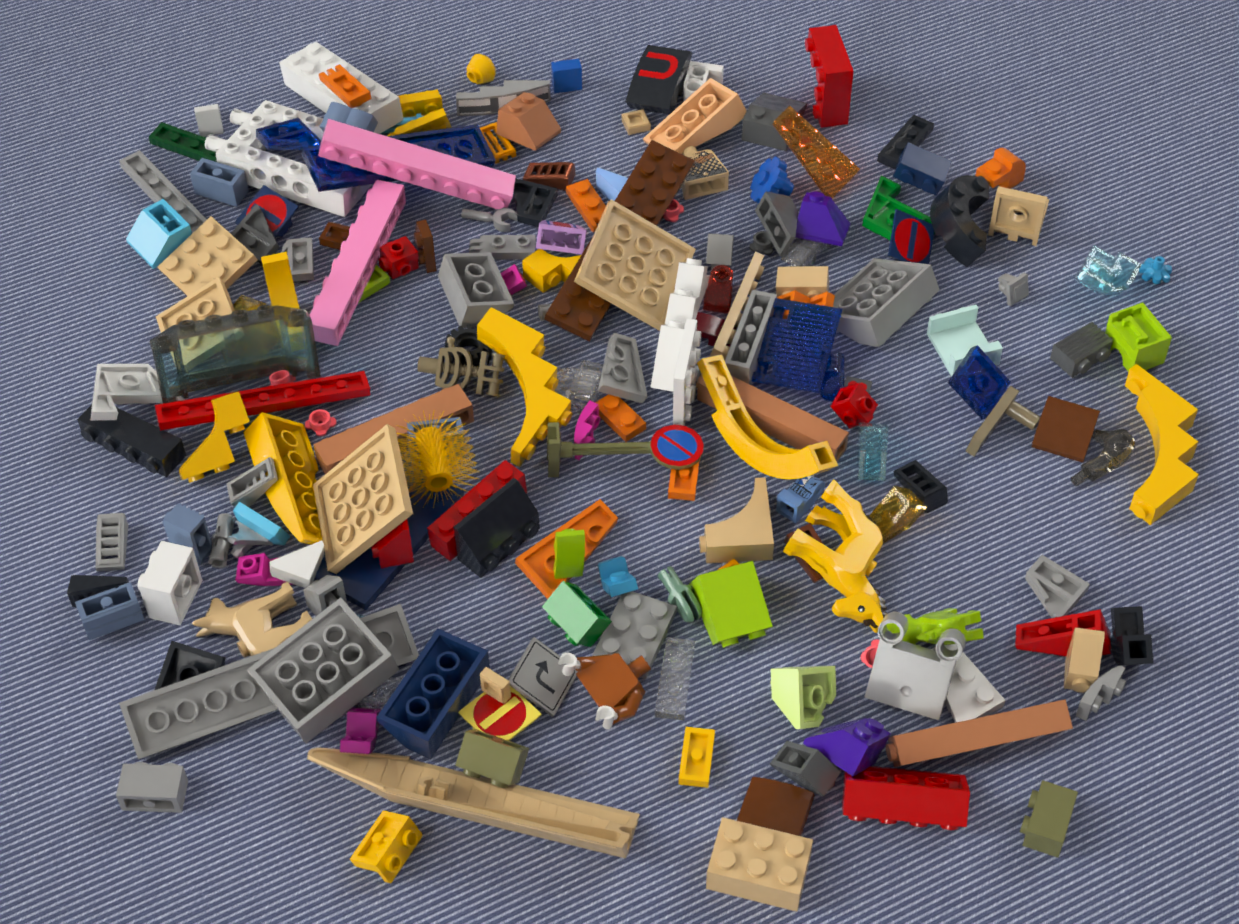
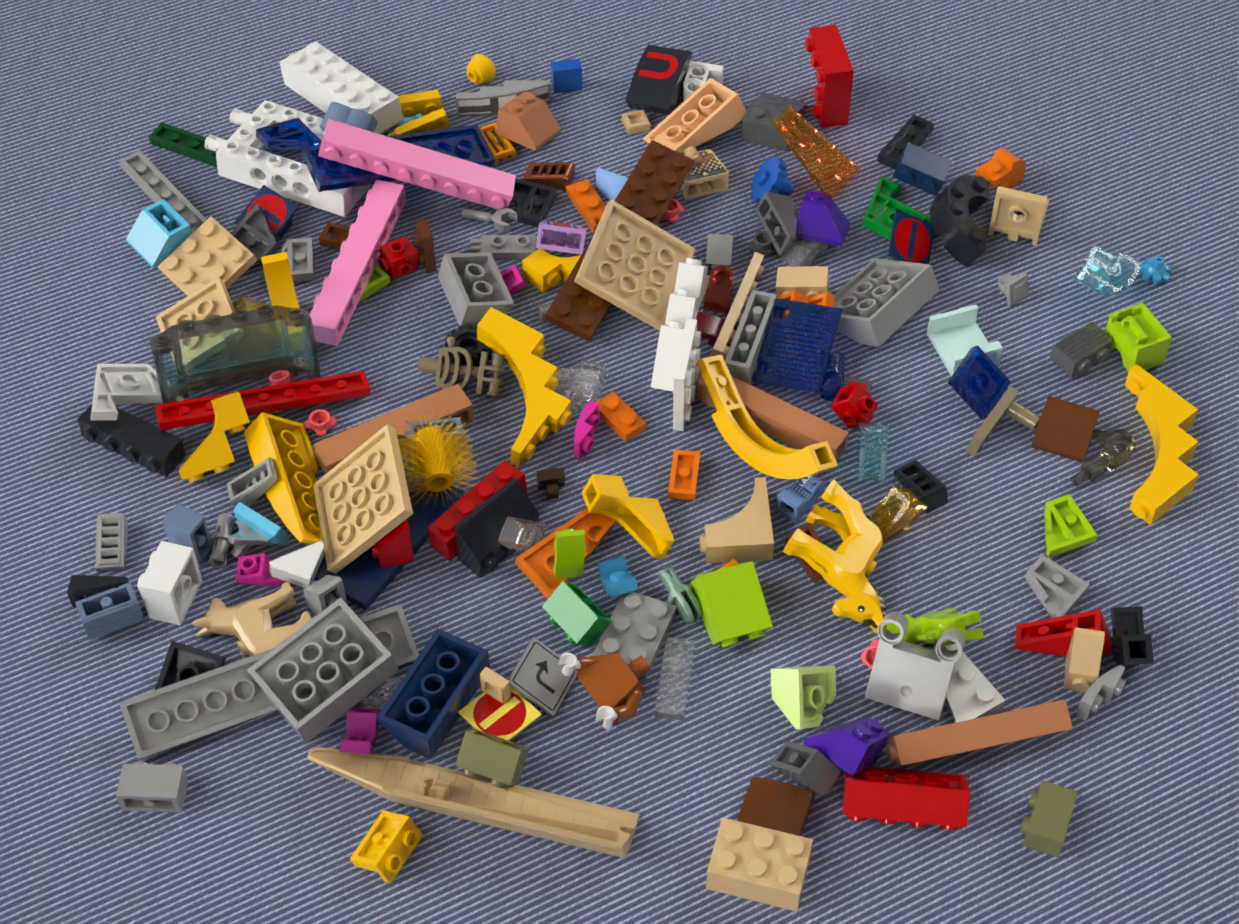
(209, 120): white slope -> none
(219, 182): sand blue brick -> none
(345, 86): orange hinge -> none
(521, 533): none -> clear slope
(551, 480): none -> dark brown tile
(622, 370): light grey wing -> none
(639, 516): none -> yellow arch
(670, 446): piece -> none
(696, 757): yellow plate -> none
(1065, 526): none -> lime wing

